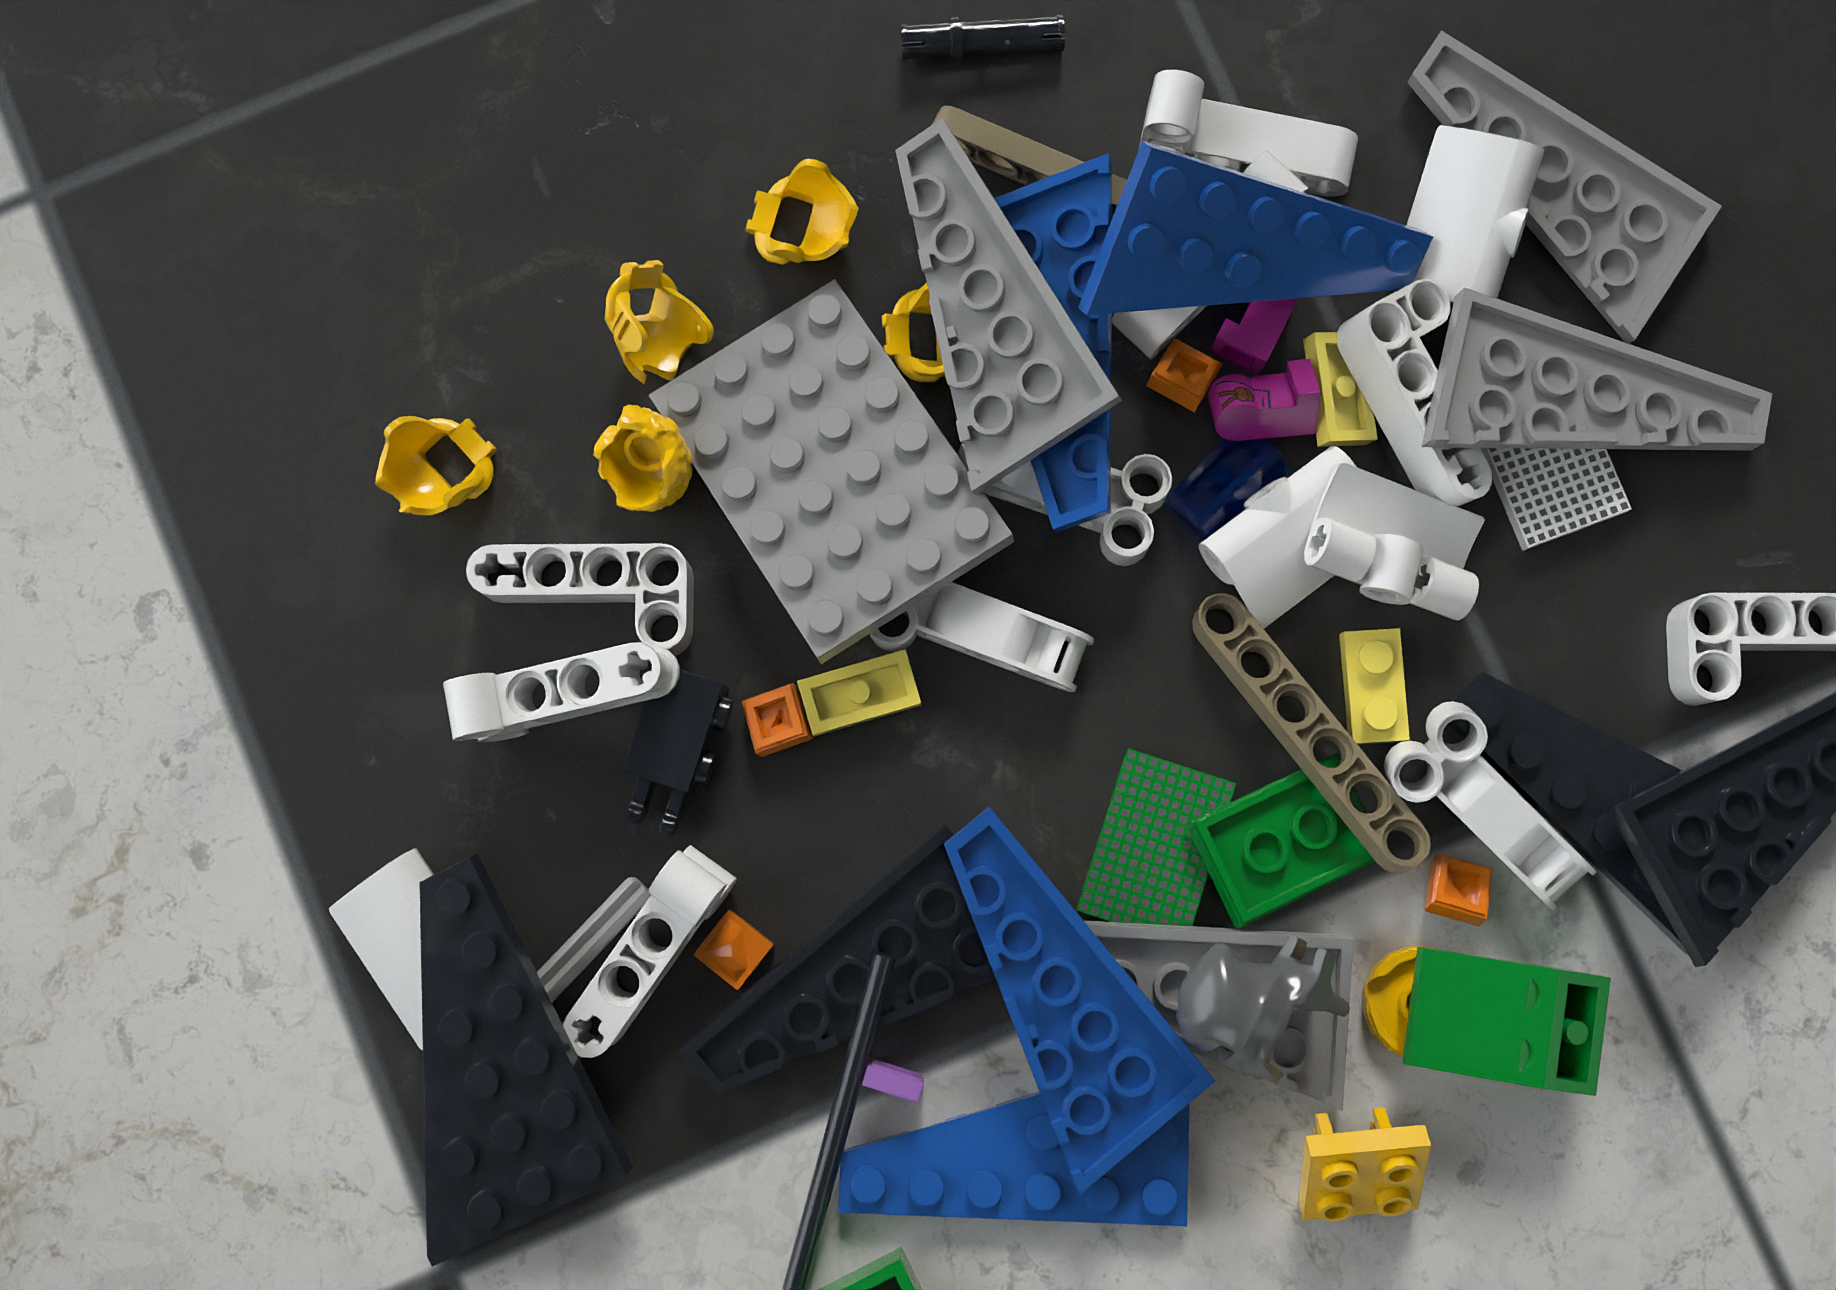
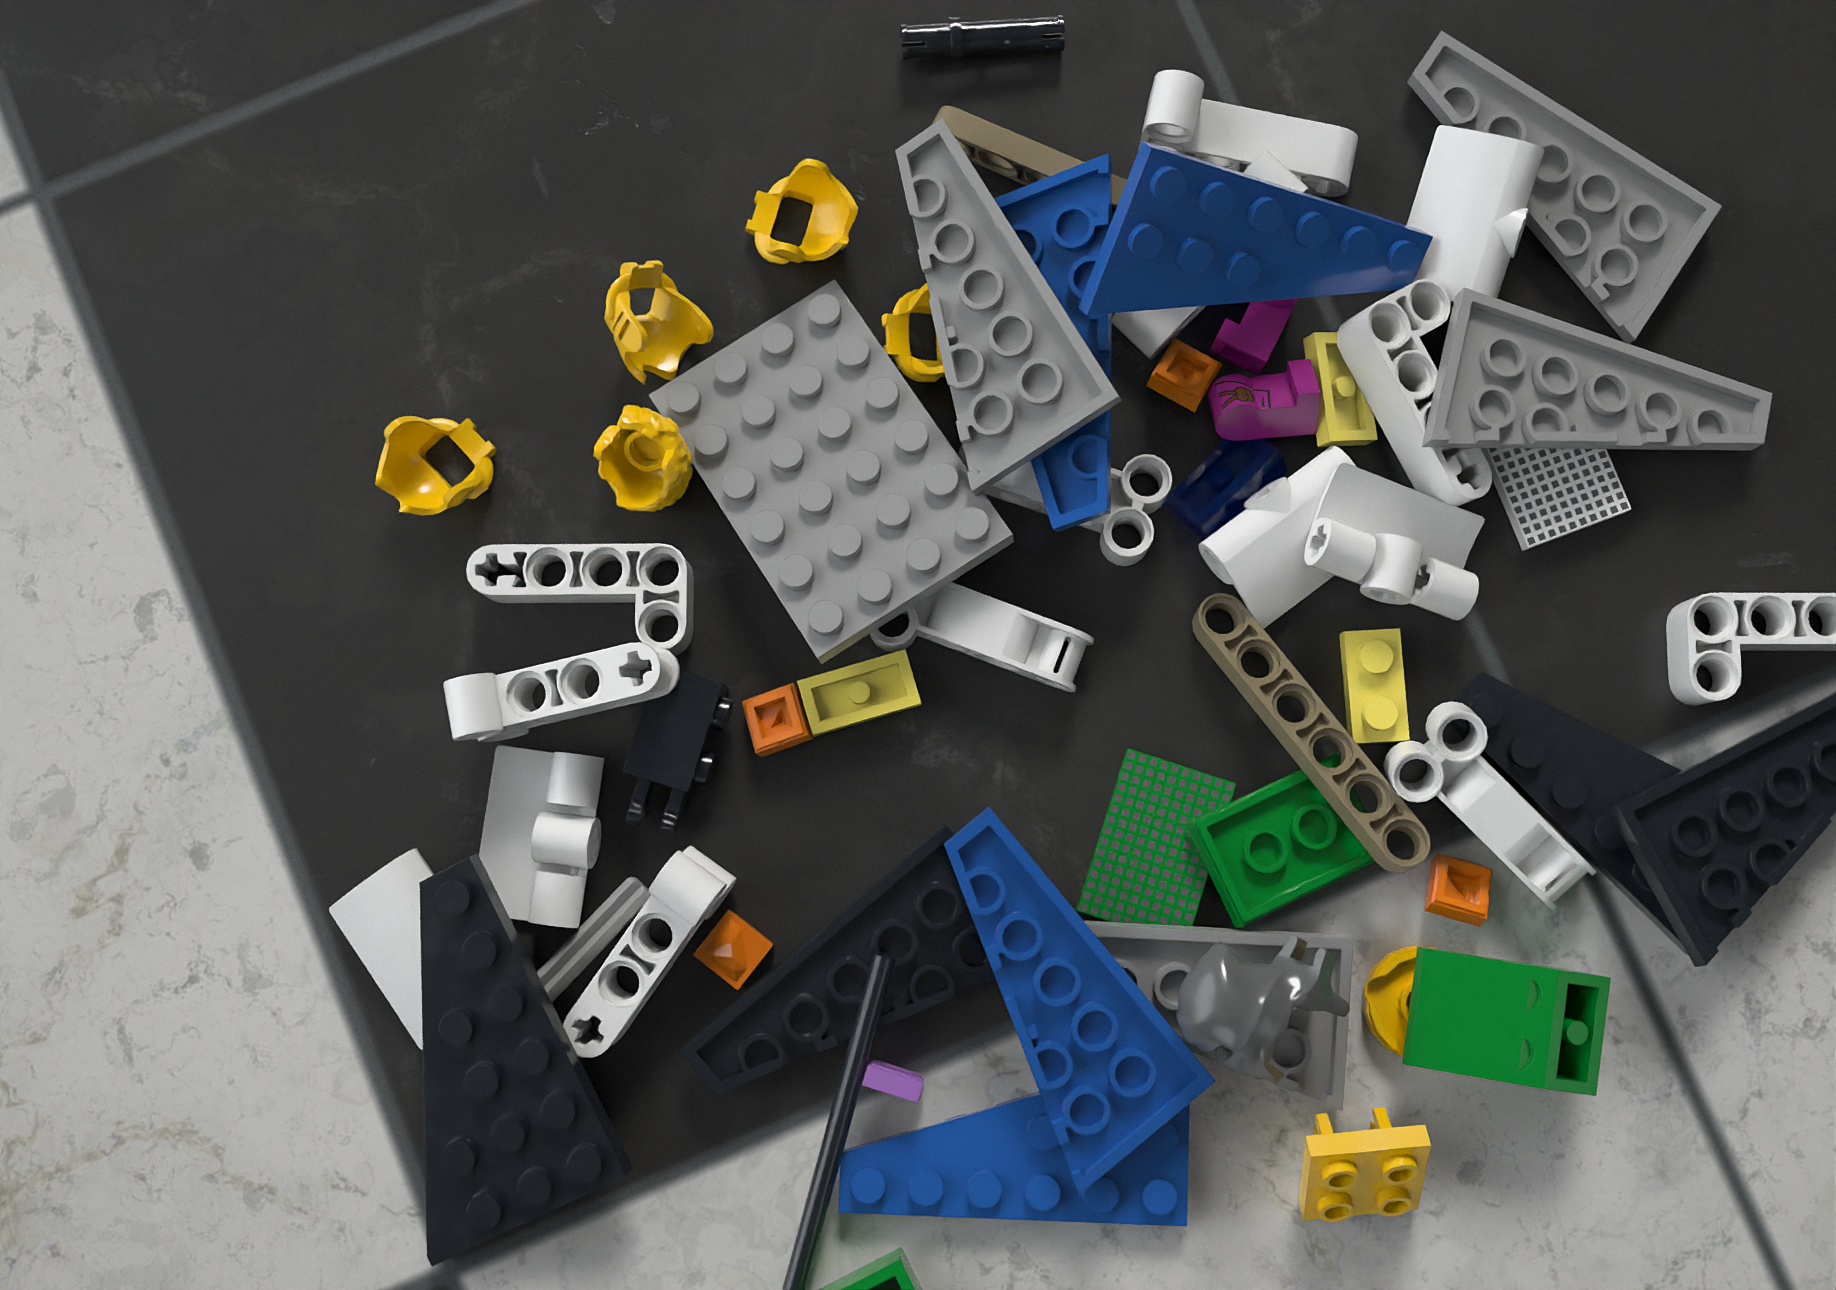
(542, 832): none -> white panel

